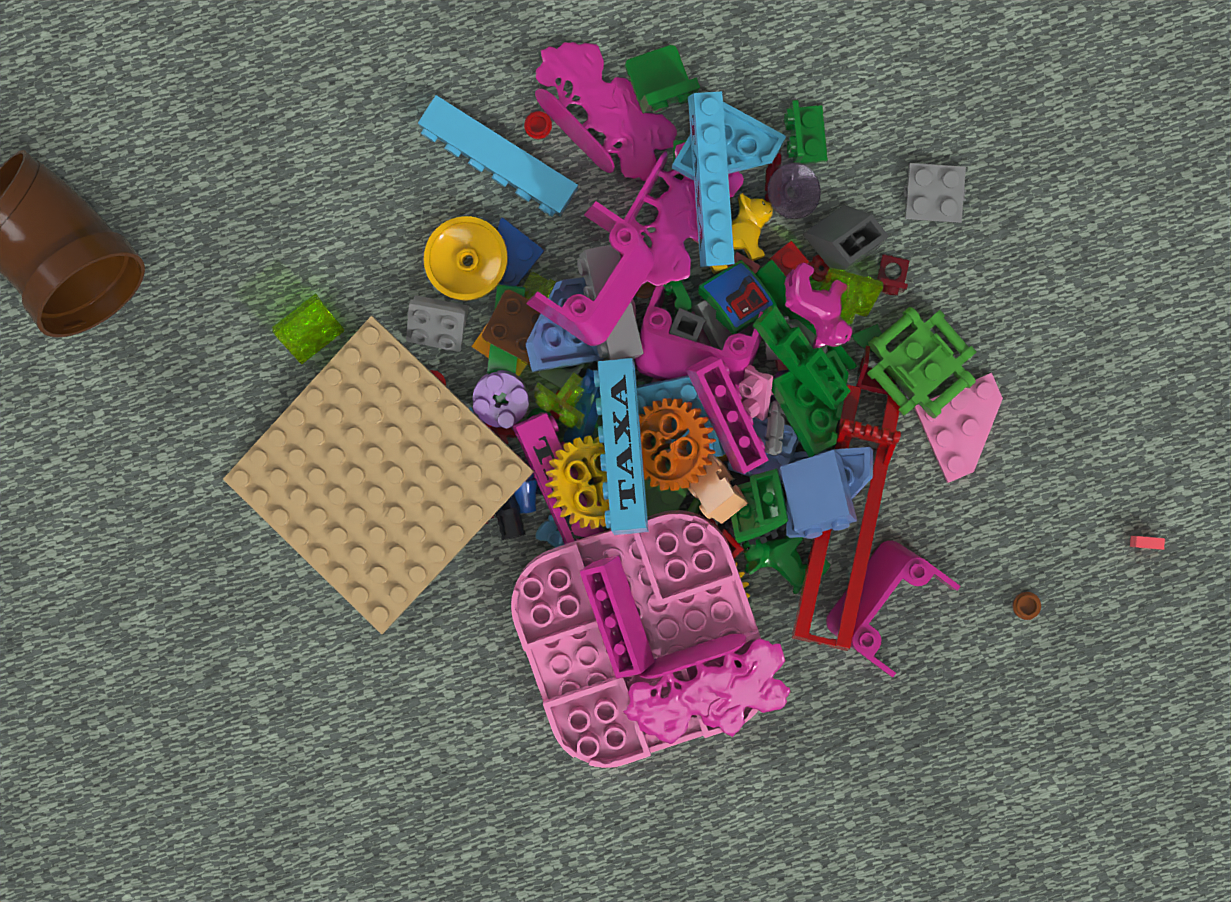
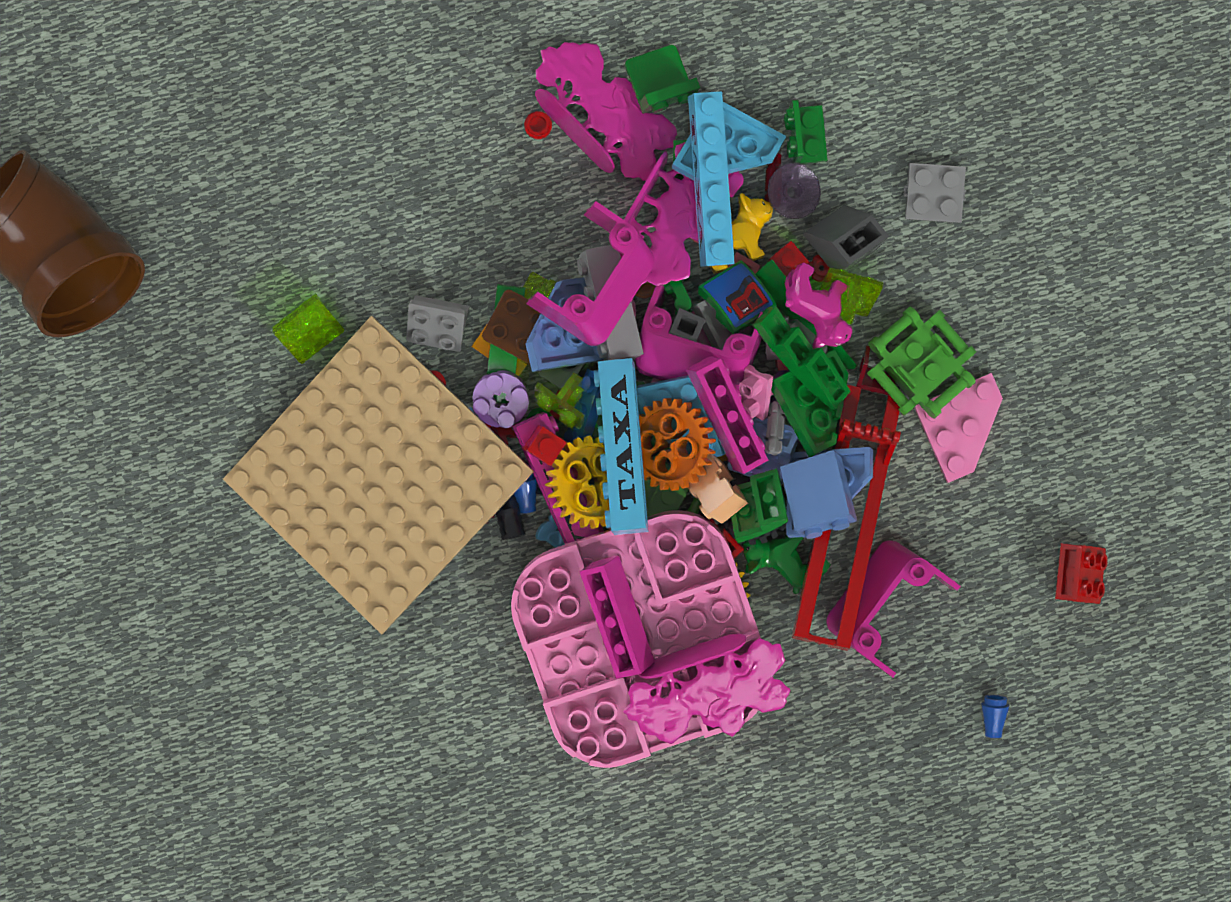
(452, 244): yellow dish -> none
(498, 156): medium azure brick -> none
(521, 253): blue wing -> none
(544, 445): none -> red brick
(864, 336): green tile -> none
(893, 286): dark red bracket -> none
(994, 714): none -> blue cone
(1026, 605): dark orange plate -> none
(1081, 573): none -> red bracket
(1147, 542): coral tile -> none

